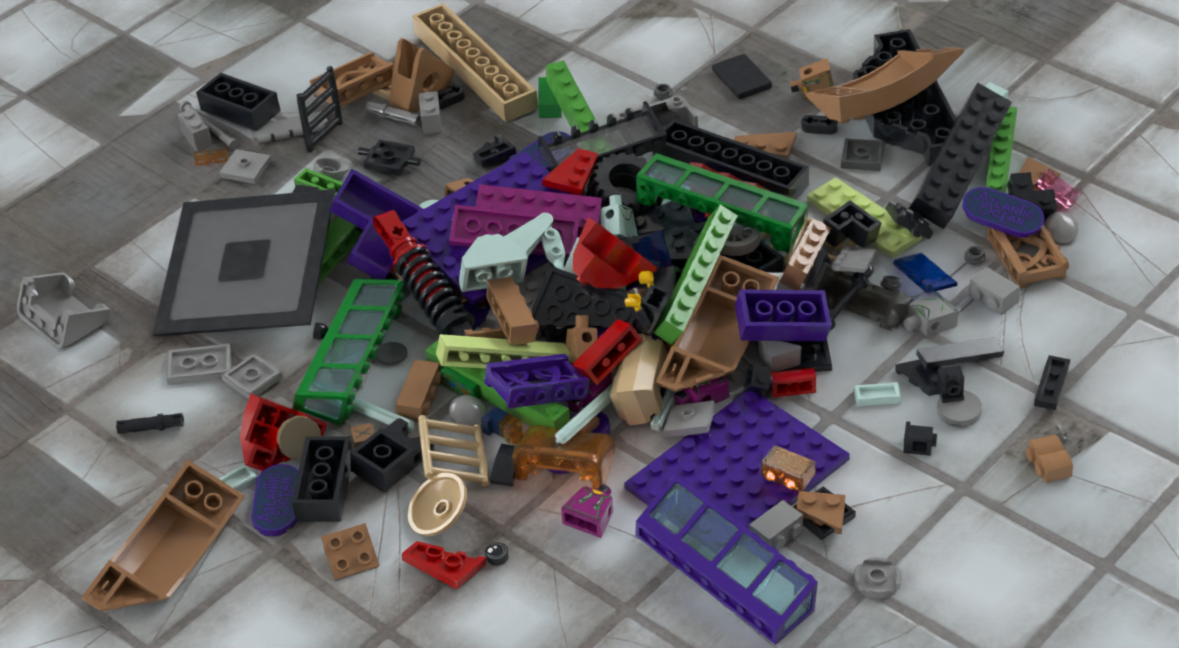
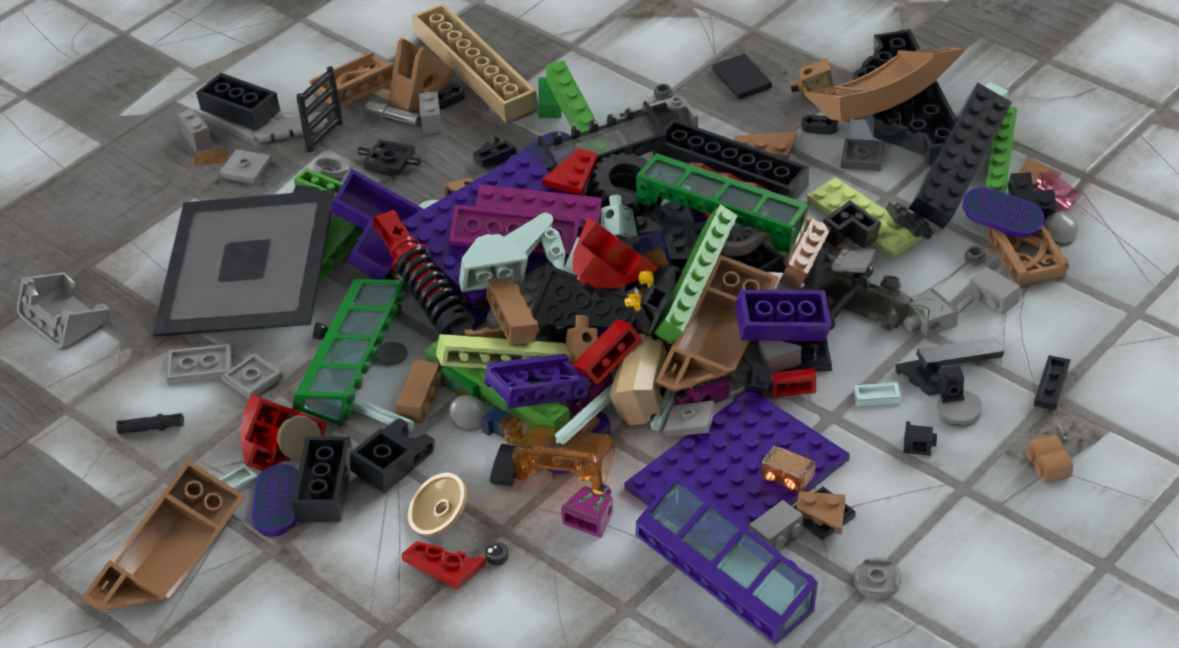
(231, 143): light grey bar -> none
(350, 551): medium nougat hinge -> none
(361, 433): medium nougat tile -> none
(478, 446): tan bar -> none
(656, 257): none -> clear orange plate
(924, 273): clear blue windscreen -> none

